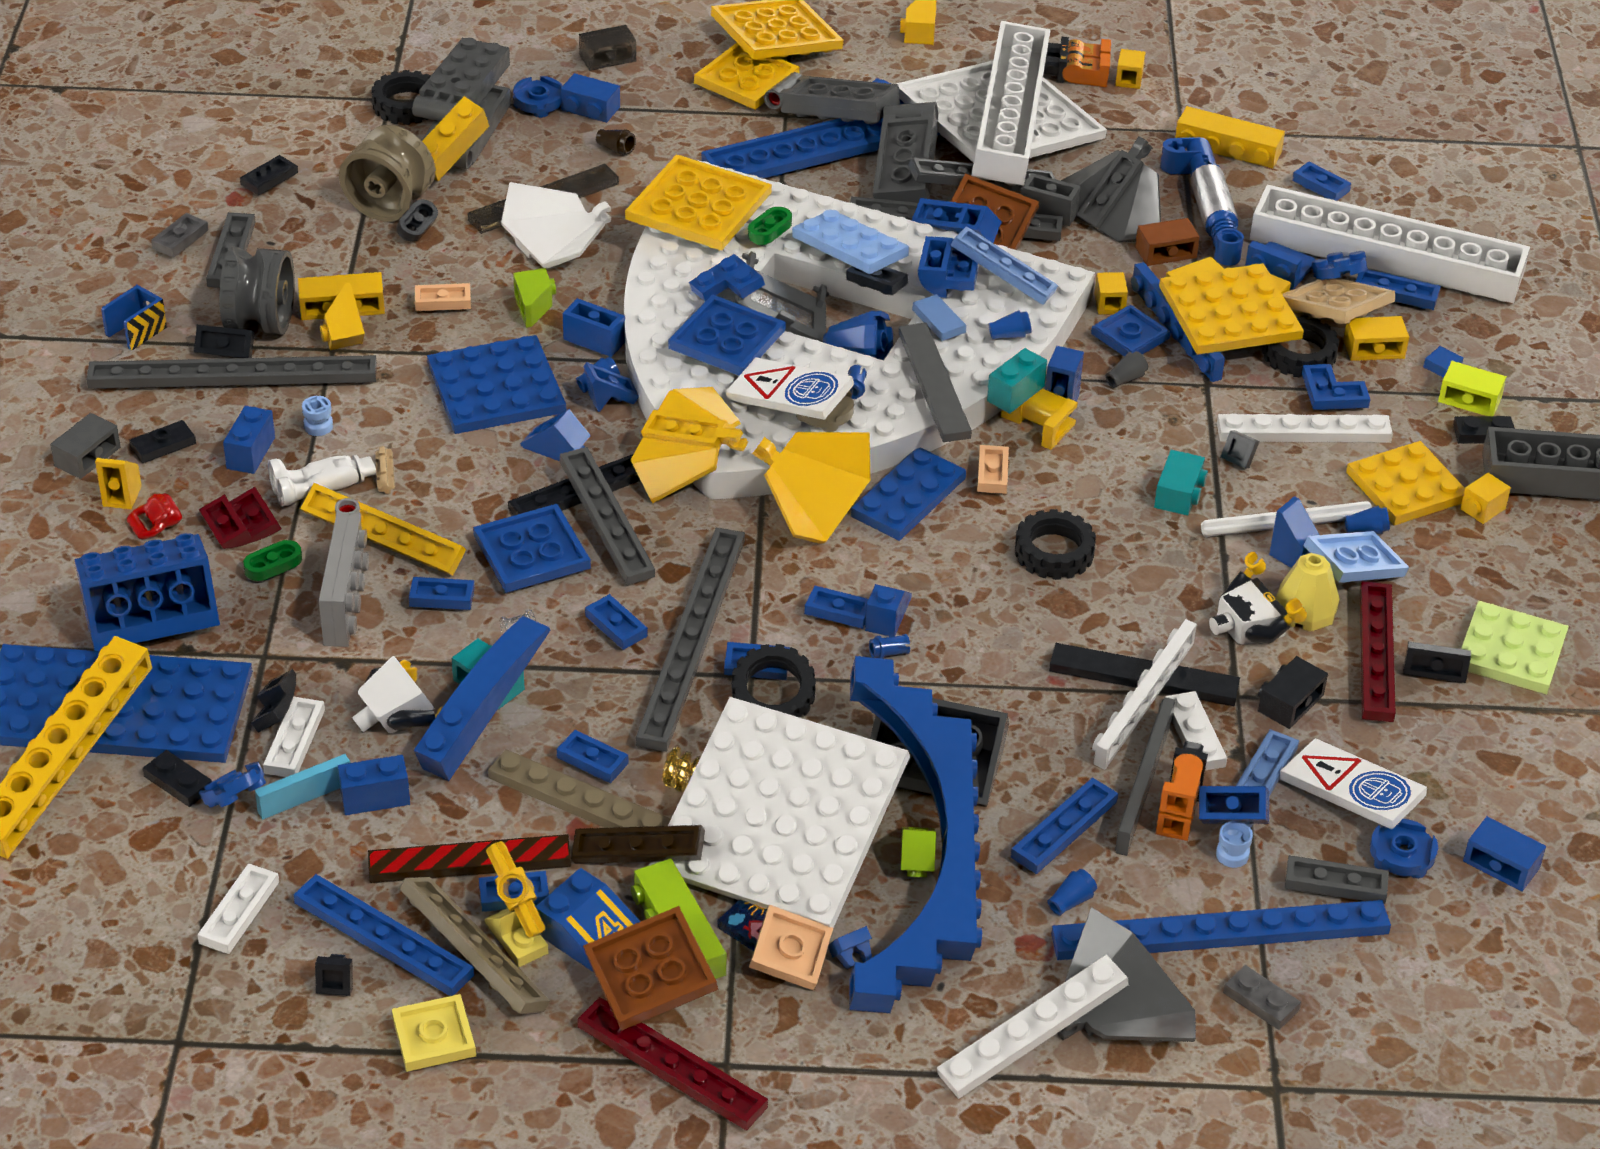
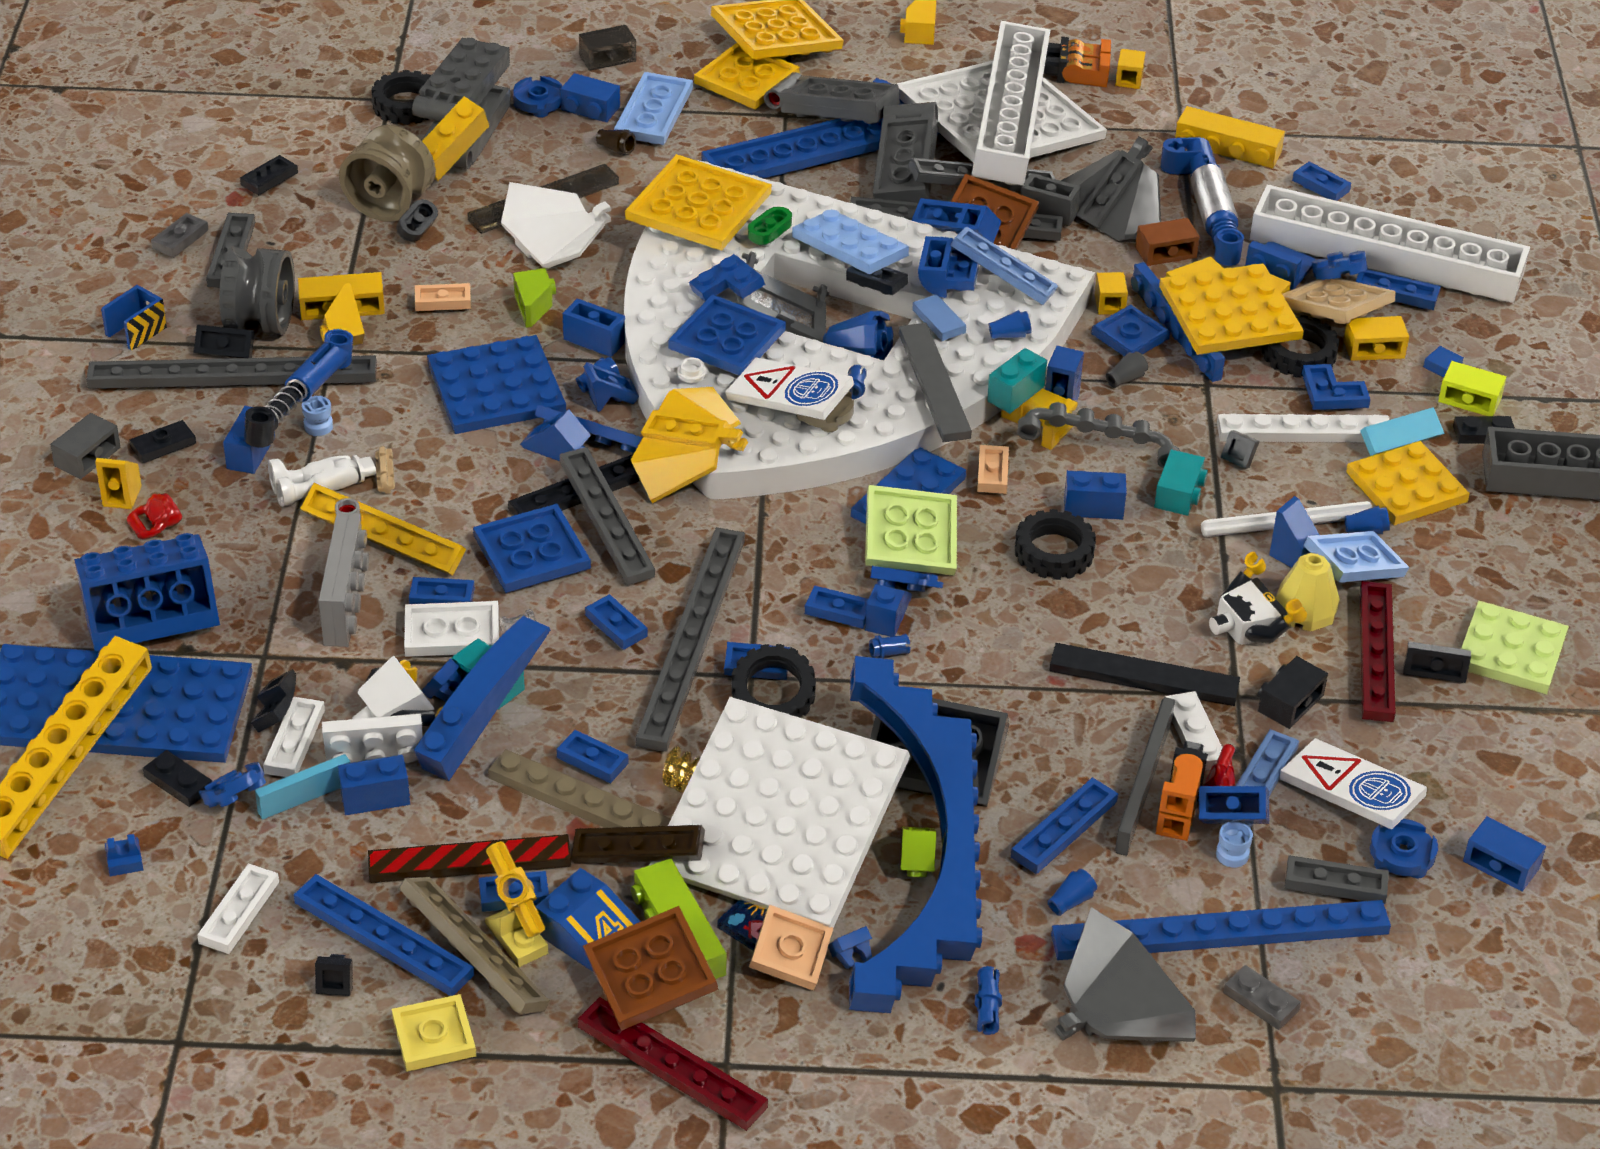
(123, 855): none -> blue tile
(240, 520): dark red slope -> none
(272, 560): green plate -> none
(299, 387): none -> piece
(373, 737): none -> white plate
(440, 683): none -> blue tile
(449, 627): none -> white plate
(603, 433): none -> blue plate
(655, 107): none -> light blue plate
(692, 370): none -> white plate
(817, 479): yellow panel -> none
(911, 530): none -> yellowish green plate
(914, 580): none -> blue hinge
(988, 1000): none -> blue pin
(1030, 427): none -> dark grey bar
(1032, 1026): white plate -> none
(1095, 494): none -> blue brick
(1138, 701): white plate -> none
(1222, 771): none -> red piece
(1402, 431): none -> medium azure tile
(1485, 498): yellow brick -> none

